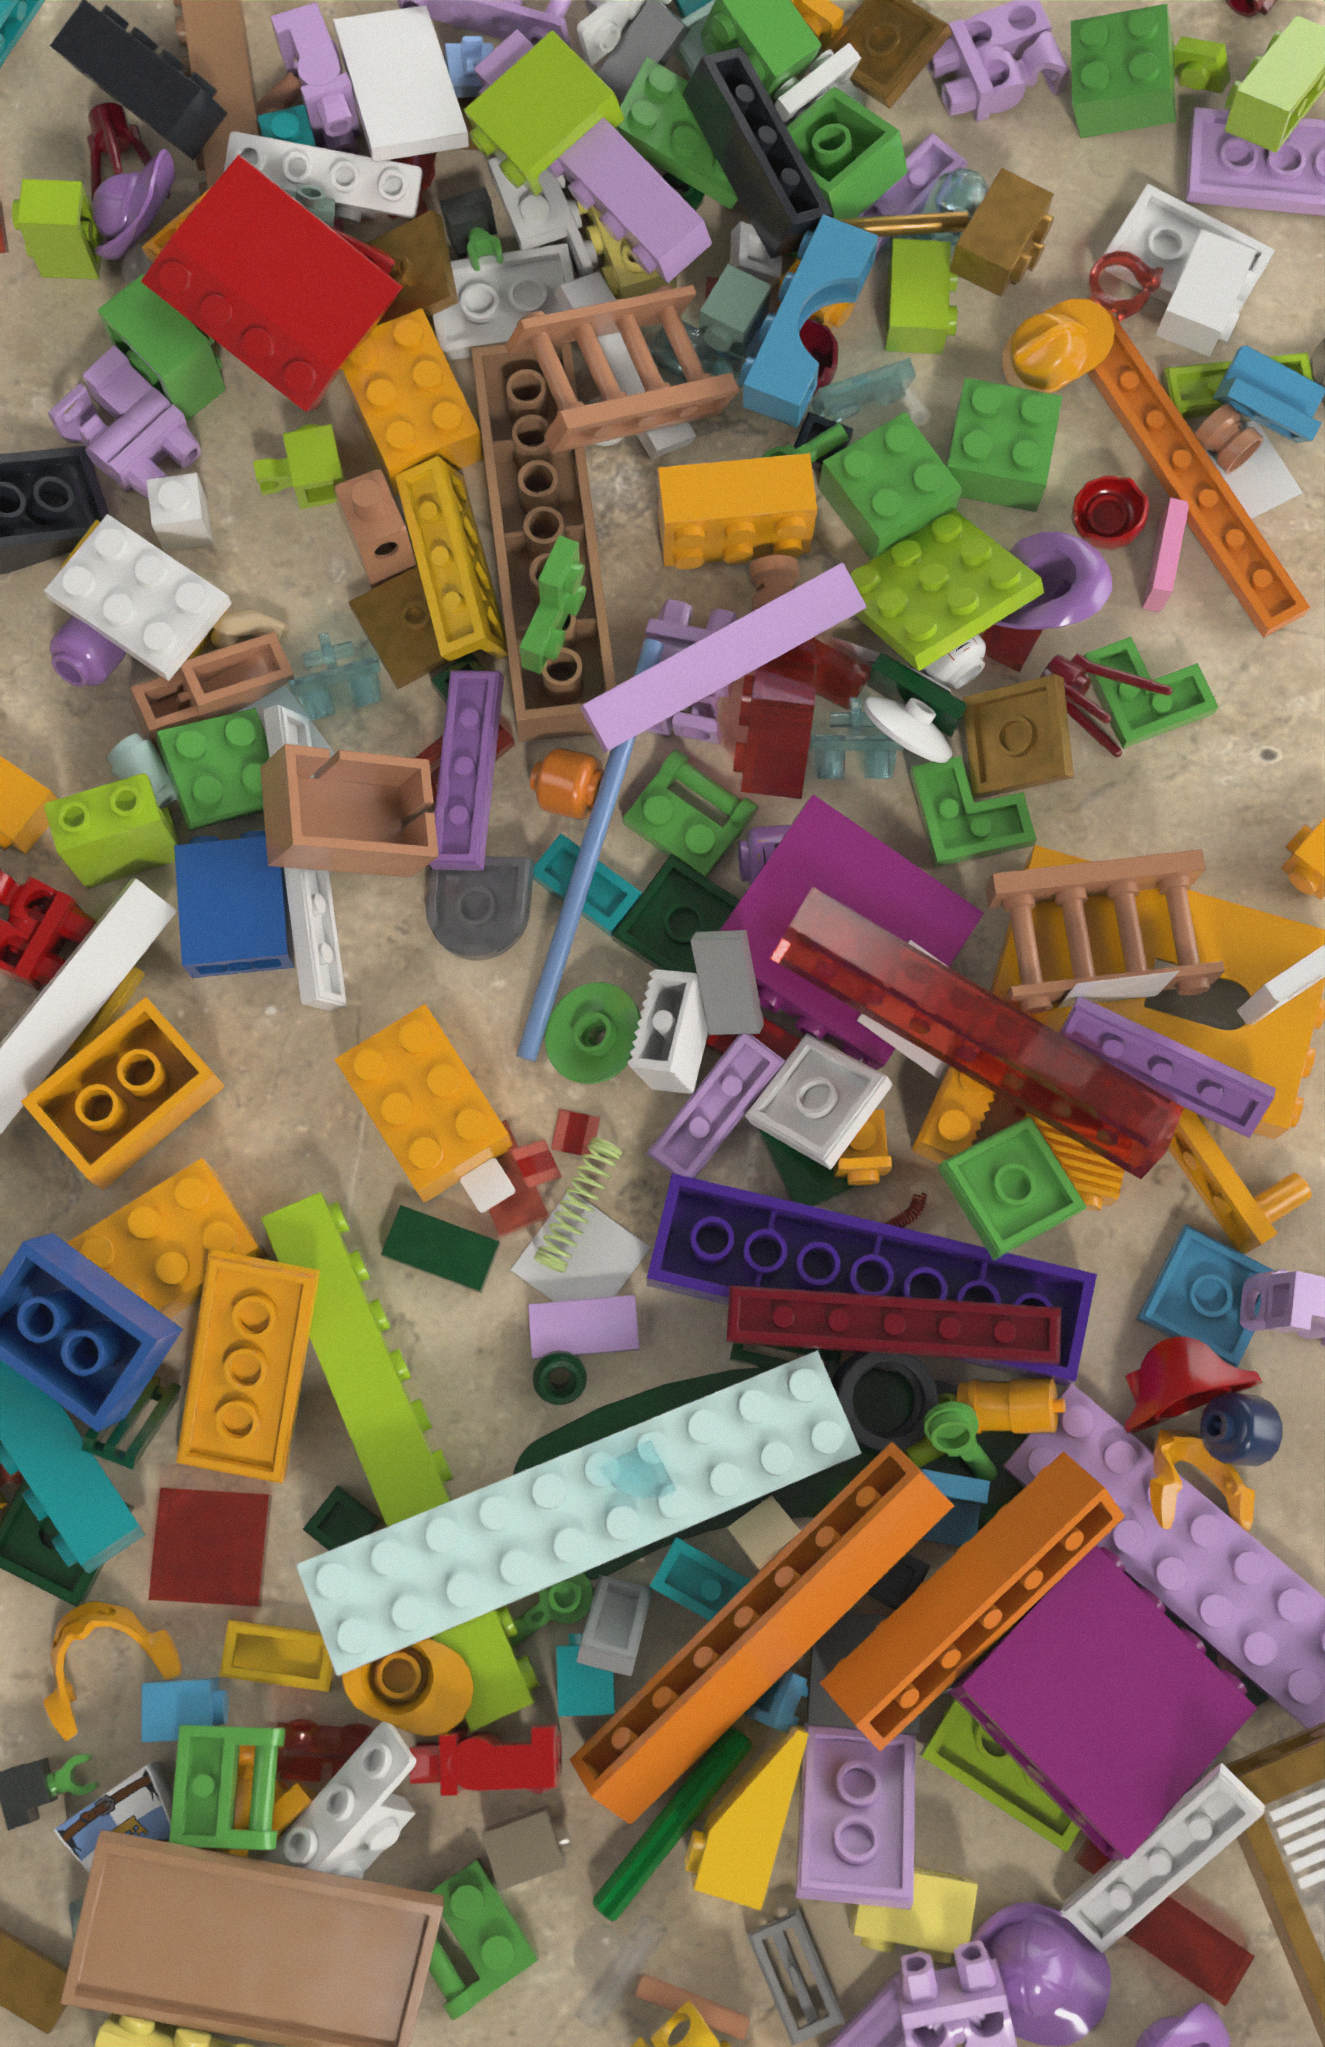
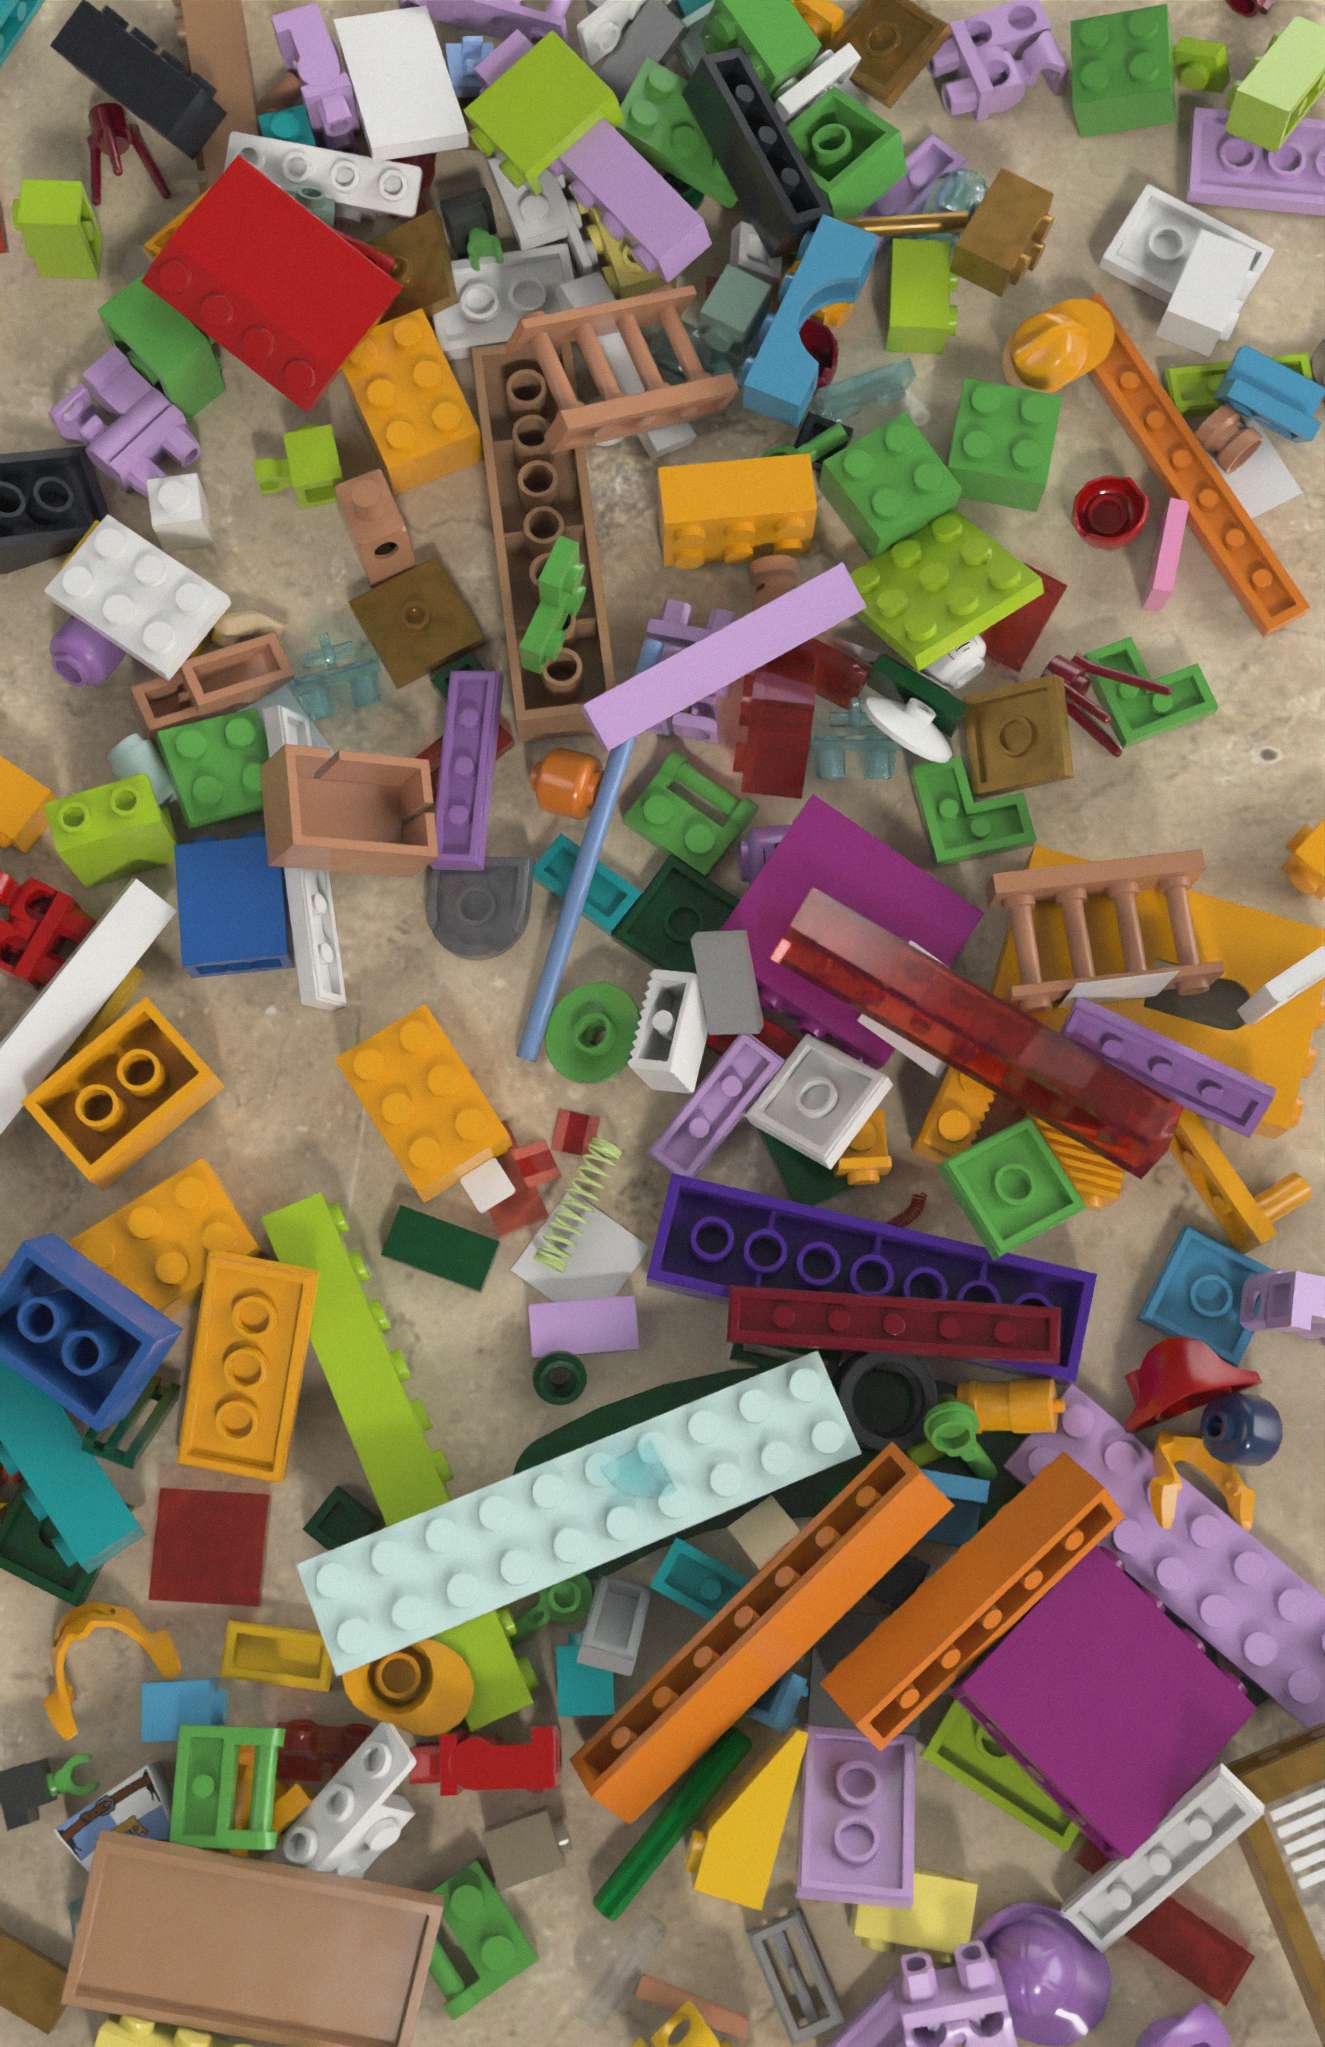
(129, 203): medium lavender hat -> none
(451, 560): yellow fence -> none
(1072, 577): medium lavender hat -> none
(1145, 275): clear red piece -> none

